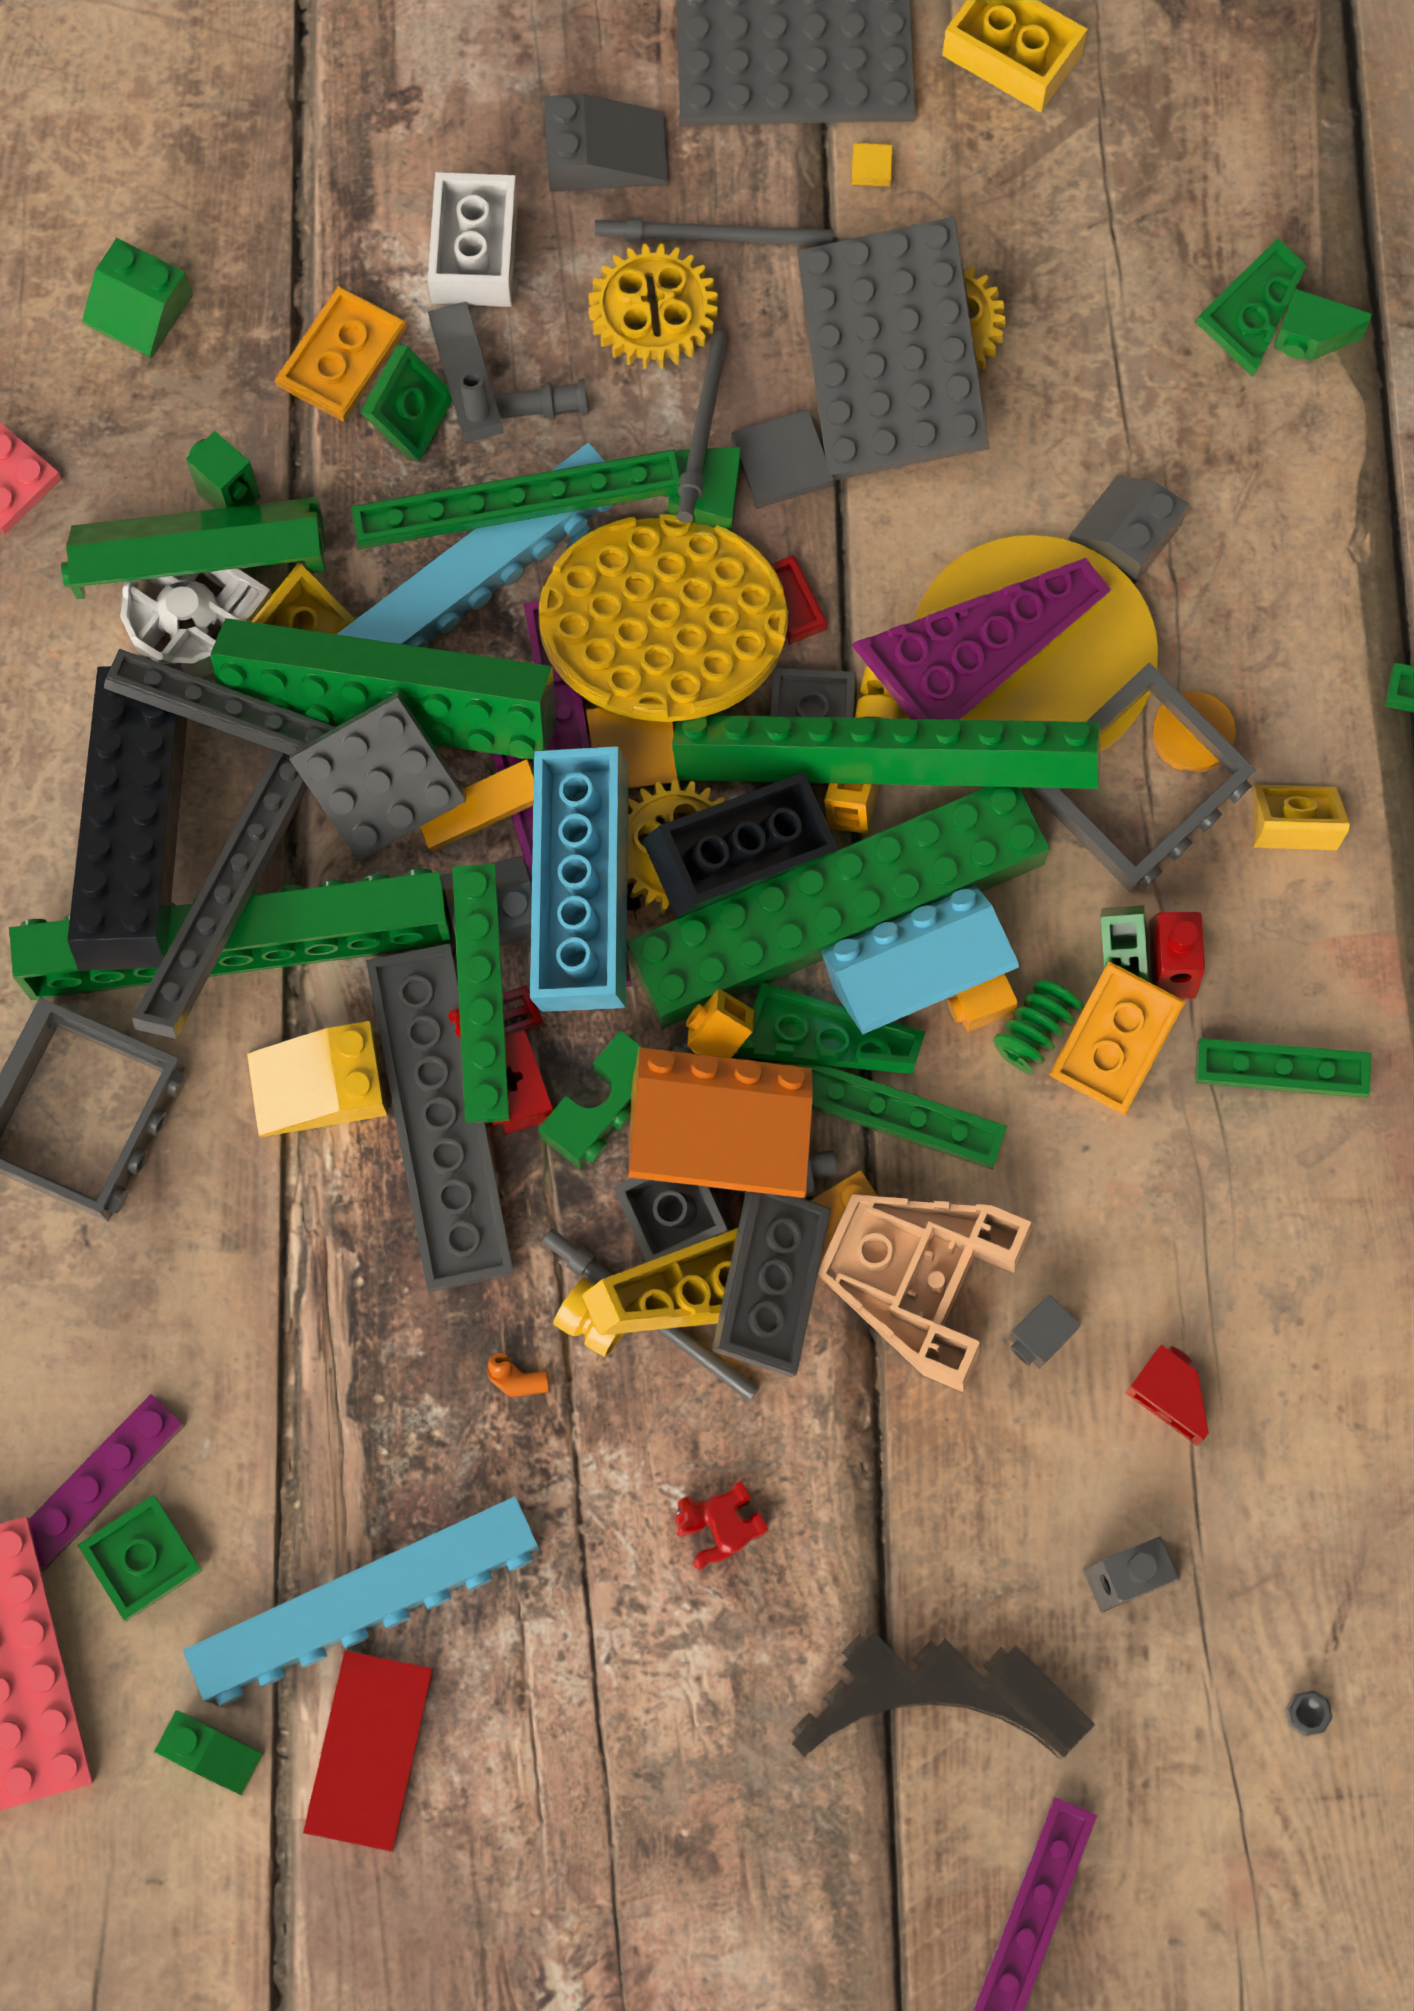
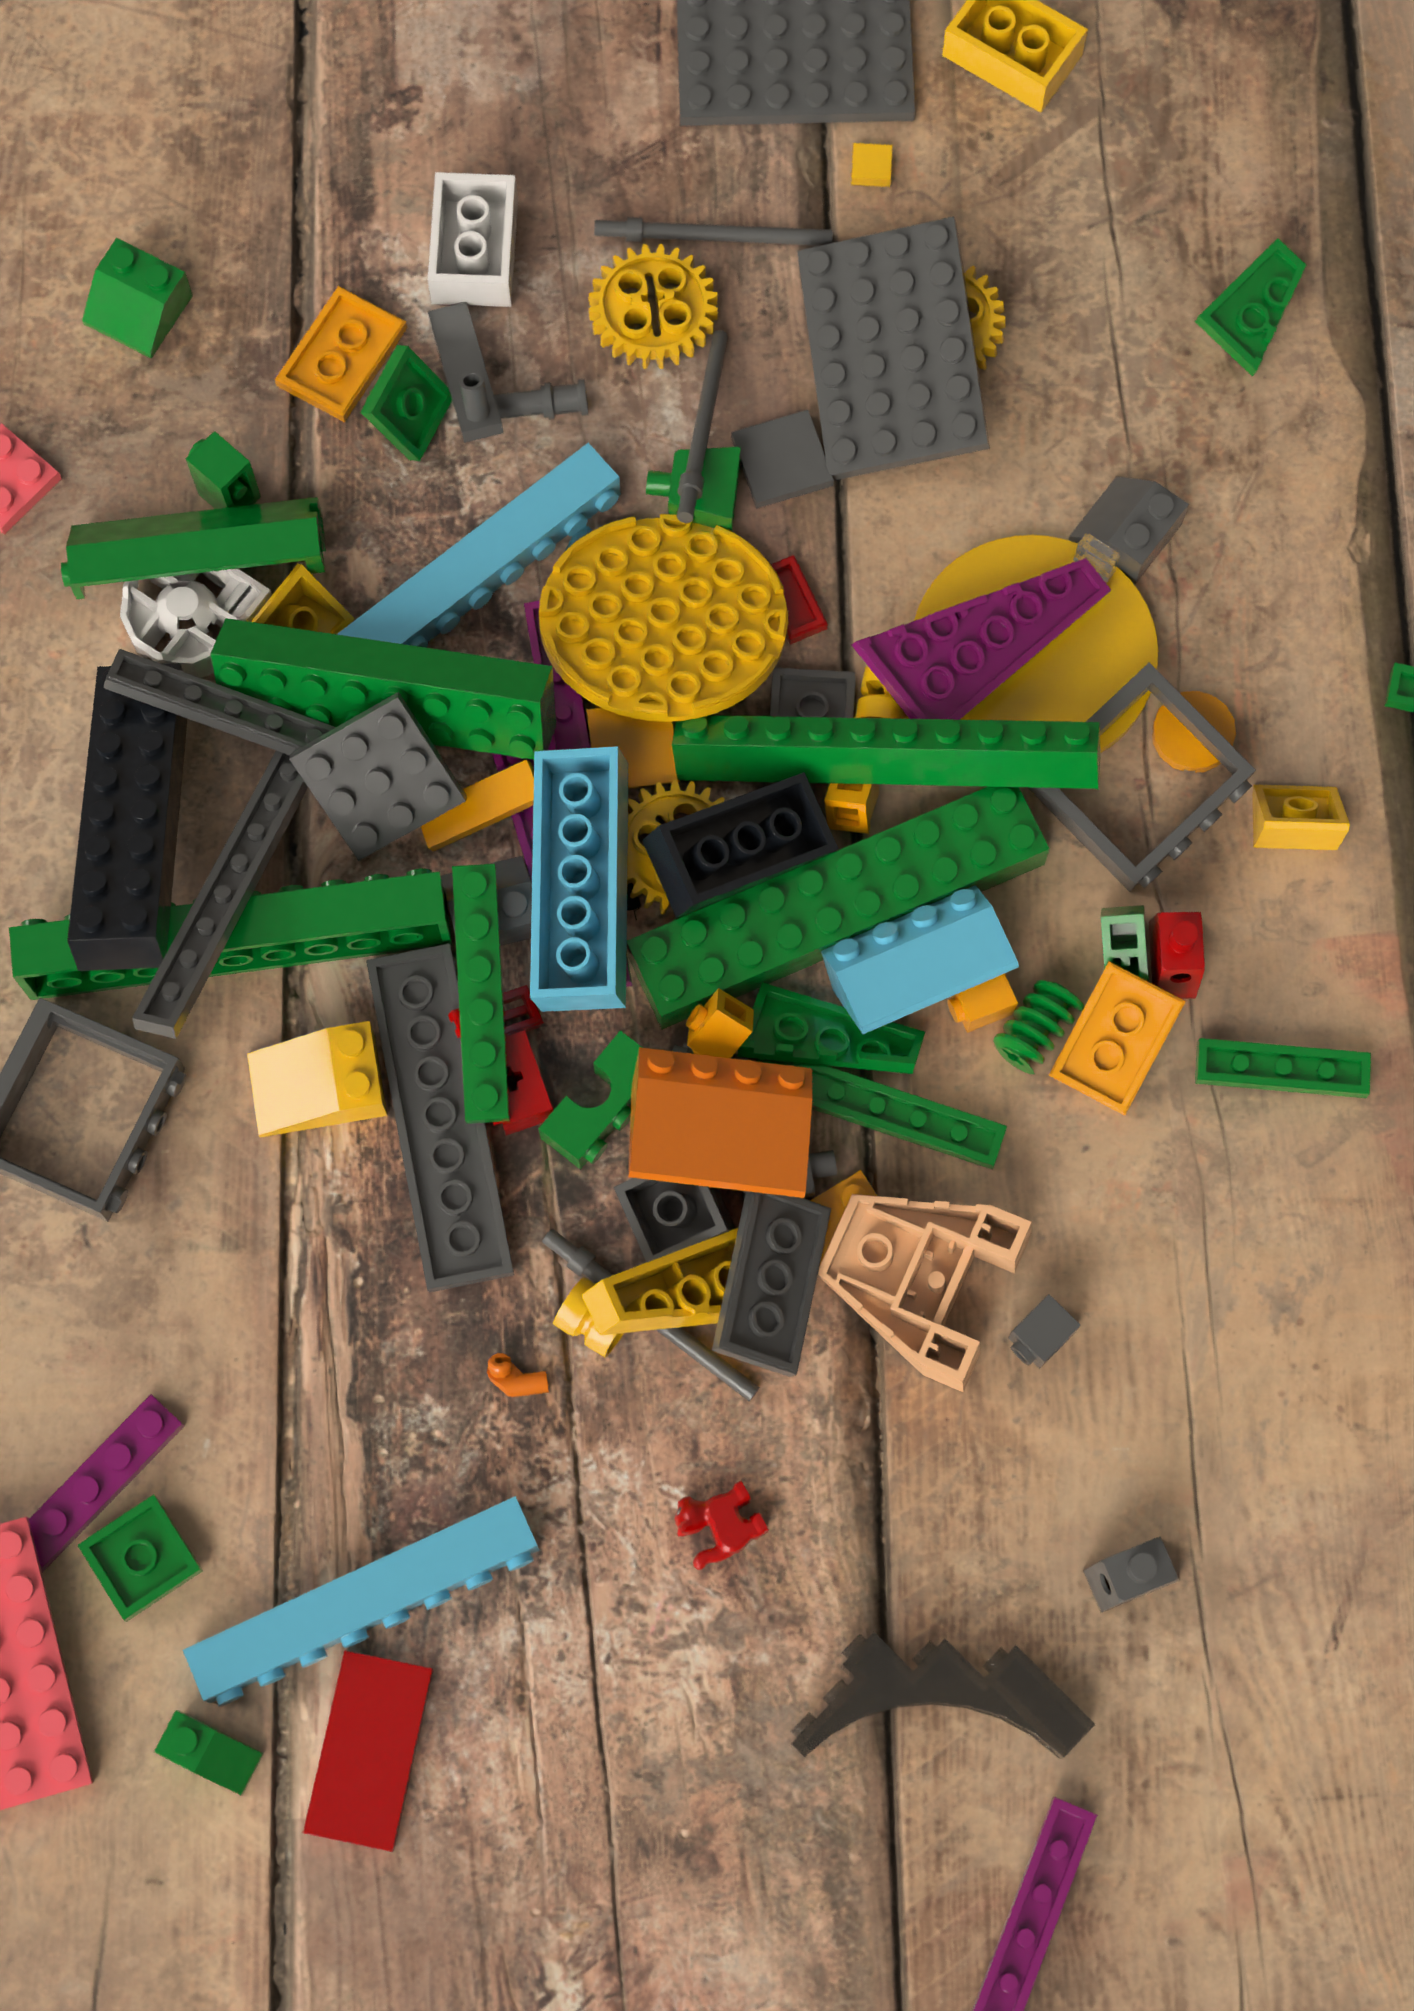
(516, 499): green tile -> none
(603, 143): dark grey slope -> none
(1099, 555): none -> clear tile
(1172, 1393): red slope -> none
(1308, 1713): dark grey tile -> none
(1319, 326): green slope -> none

